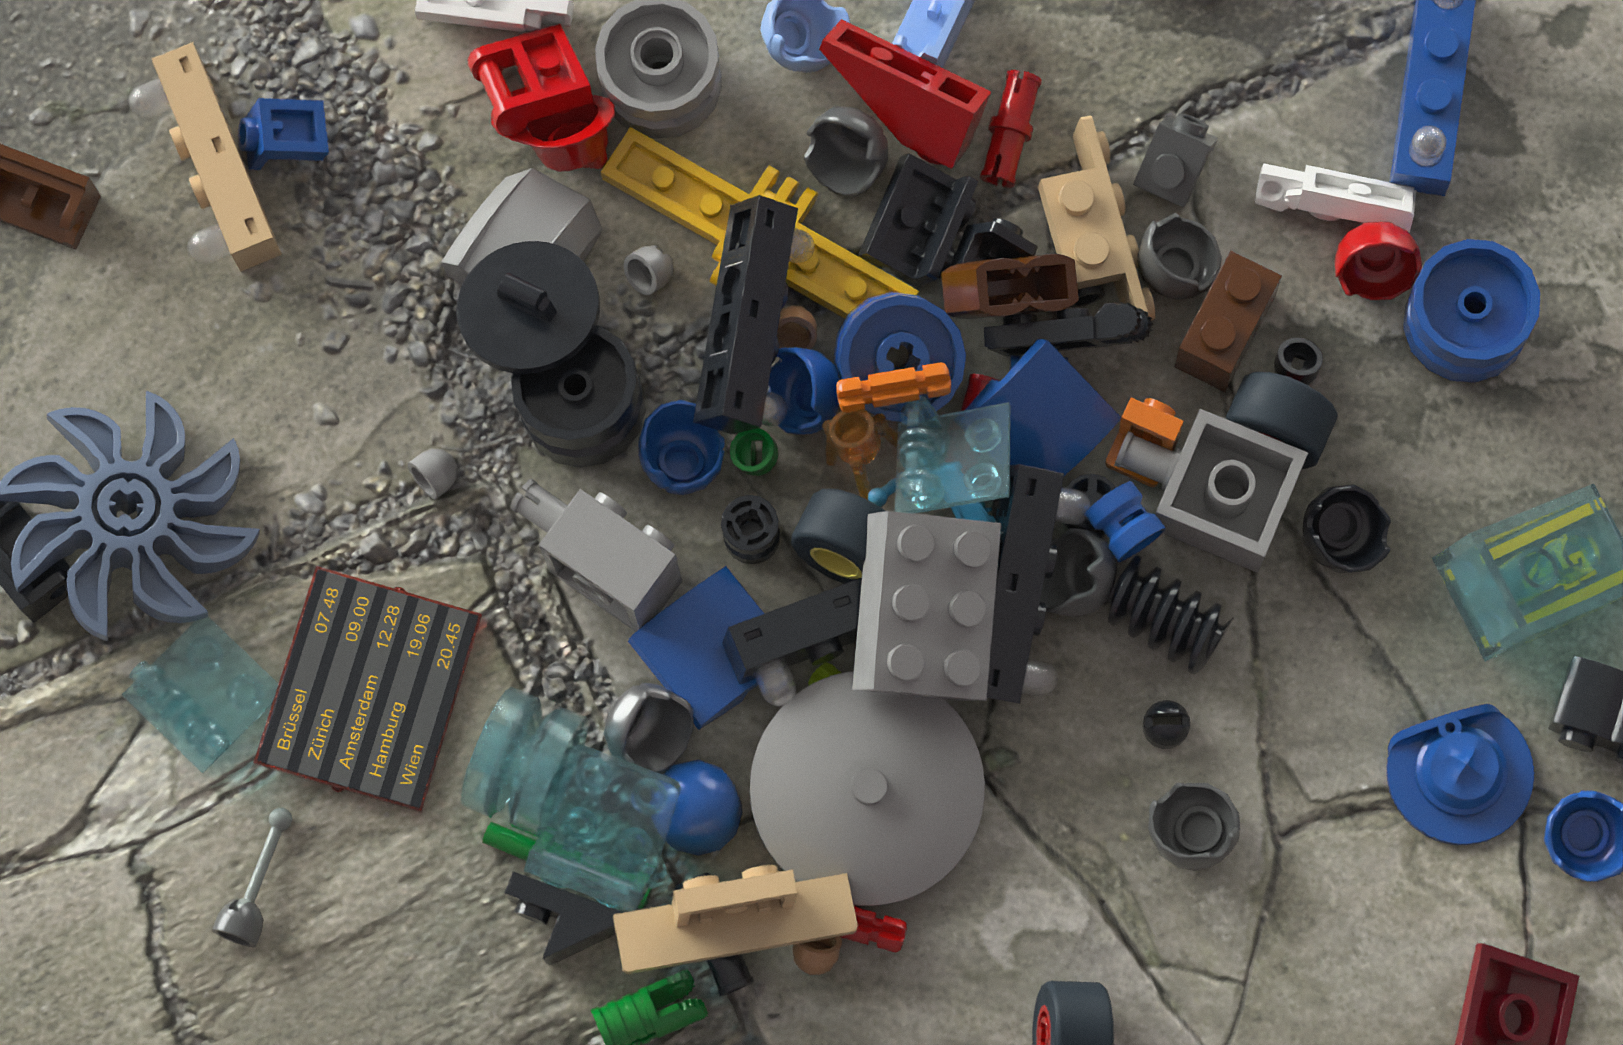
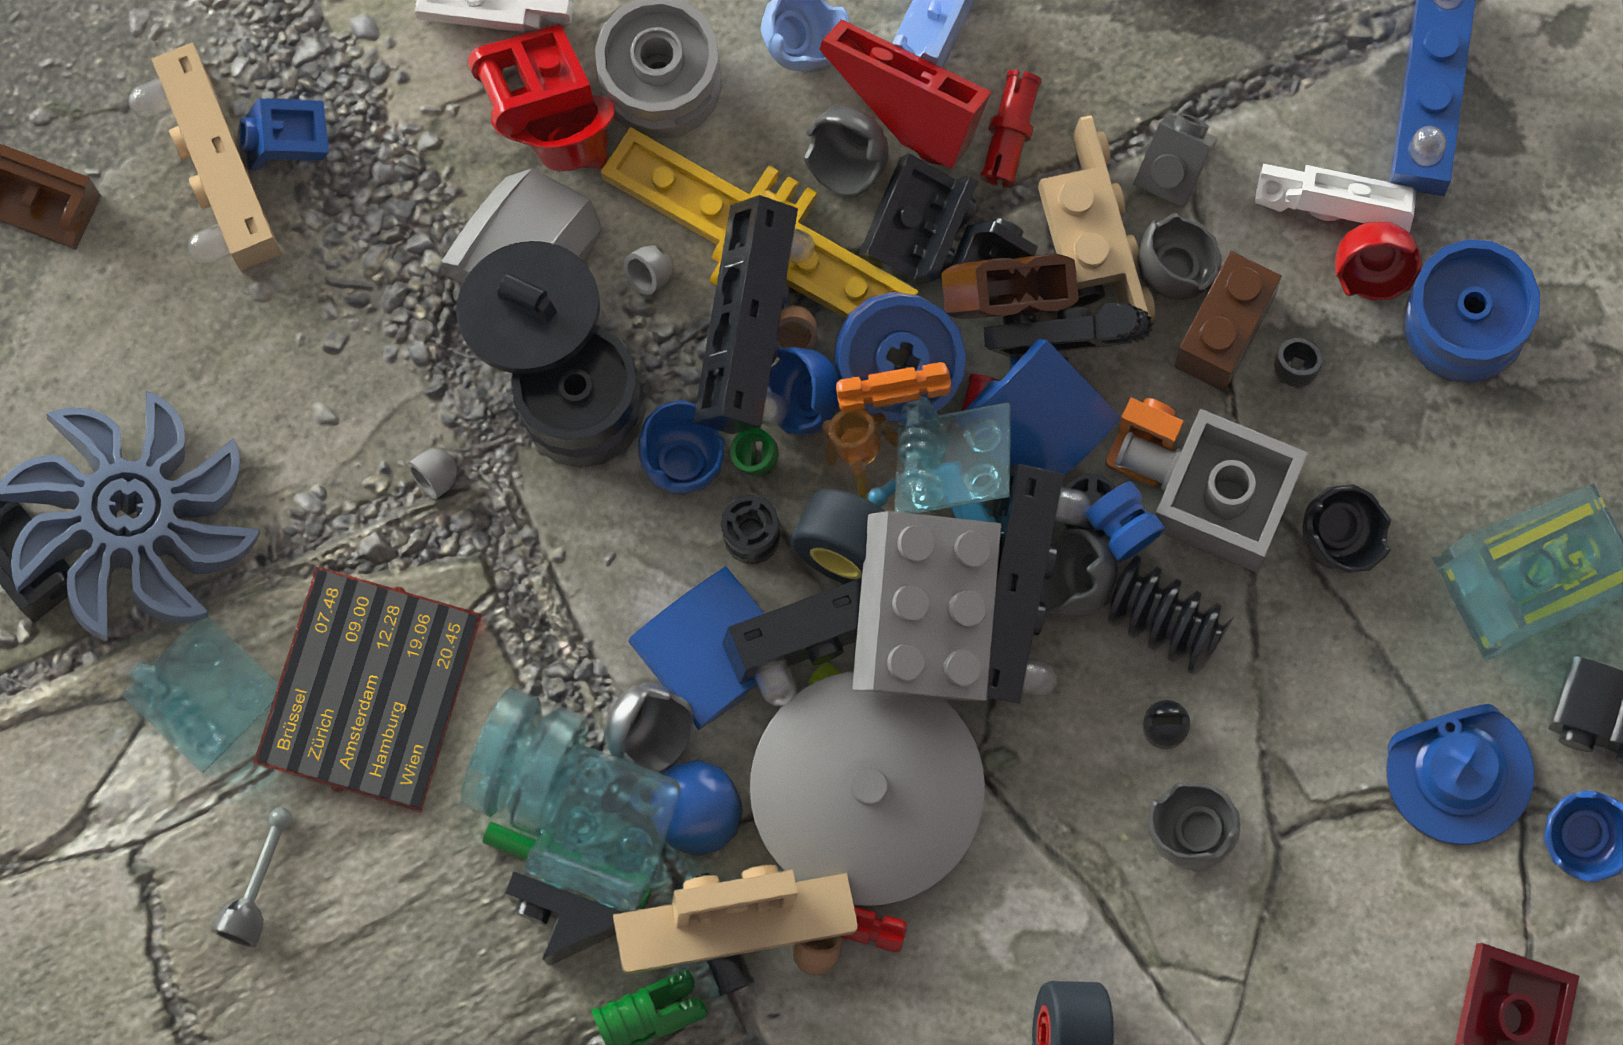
(602, 553): light grey brick -> none
(1284, 412): black wheel -> none

